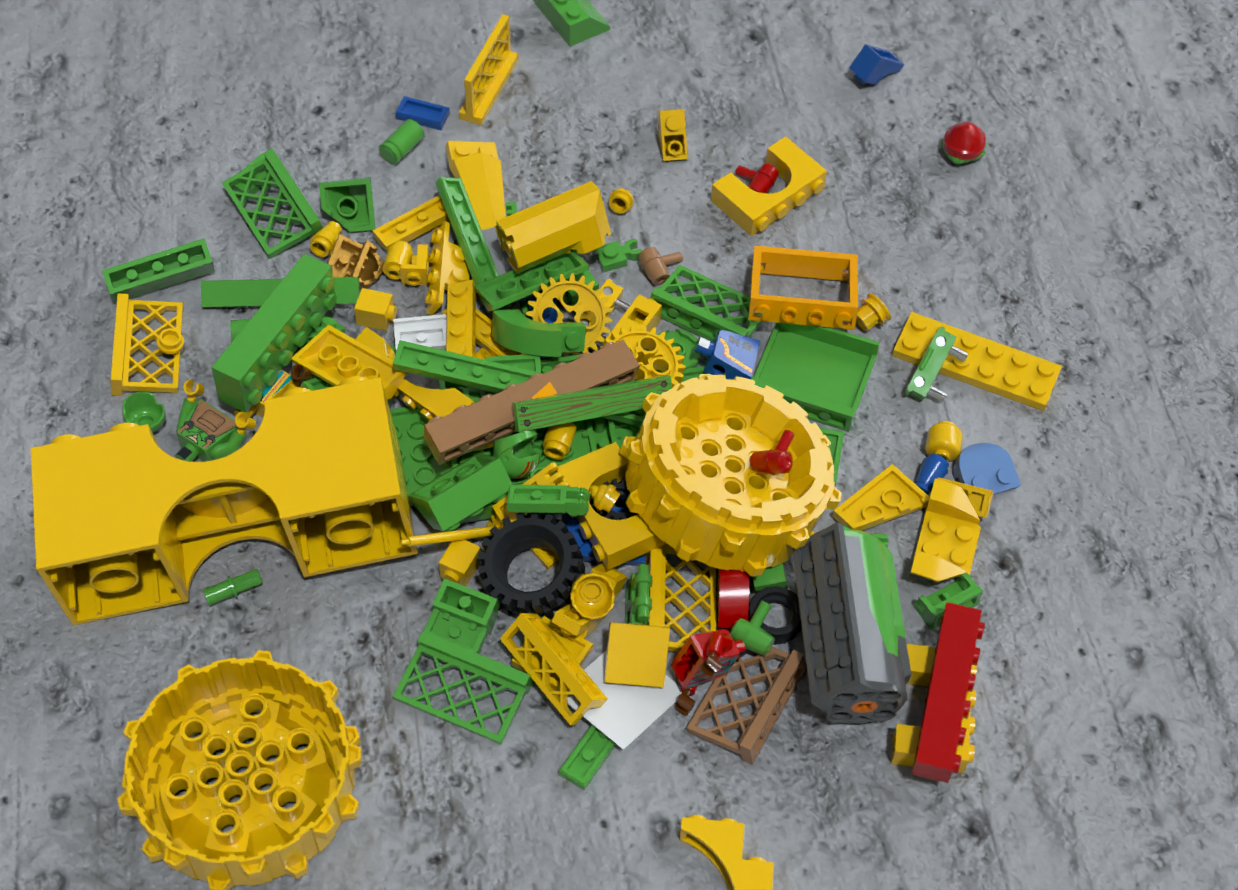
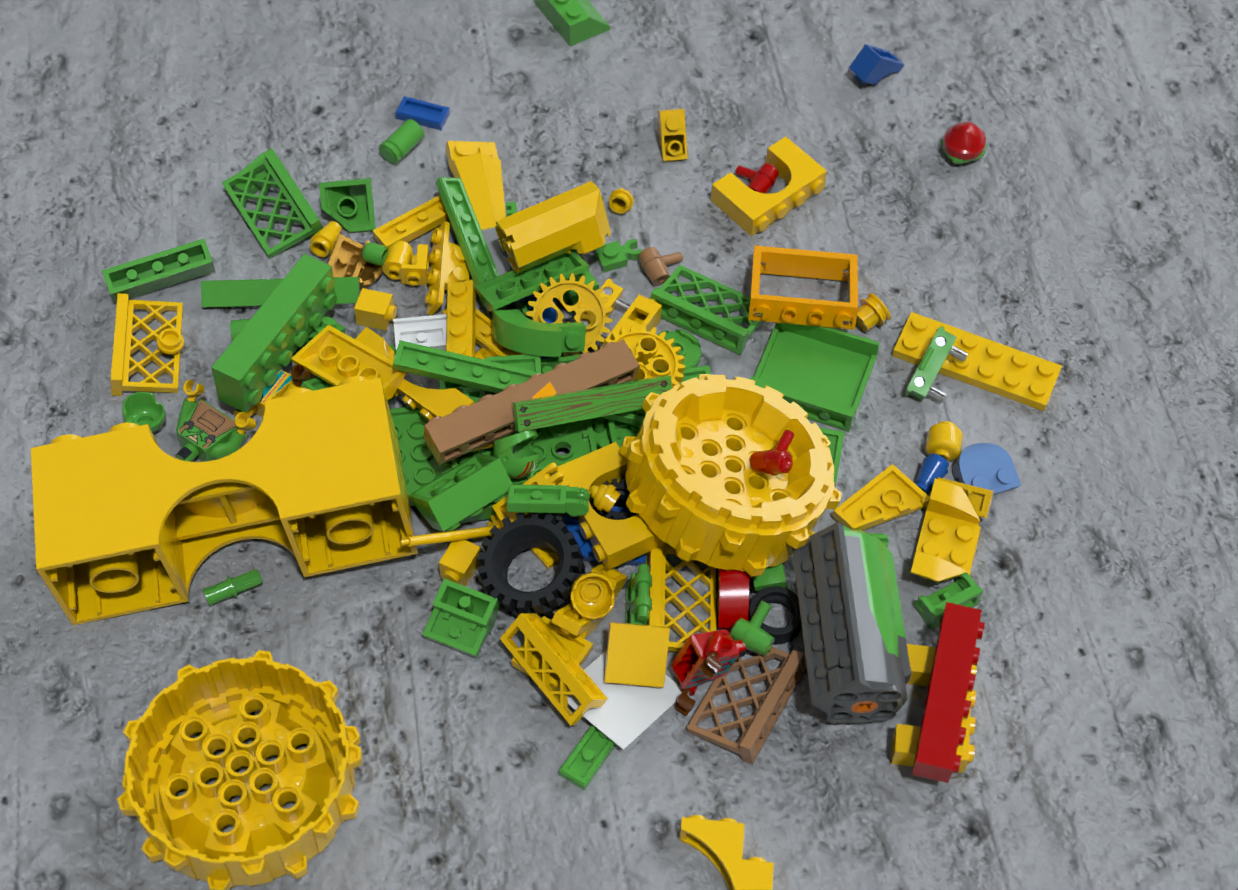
(374, 253): none -> bright green piece
(480, 668): bright green fence -> none
(488, 74): yellow fence -> none
(559, 440): yellow brick -> none
(729, 354): torso -> none

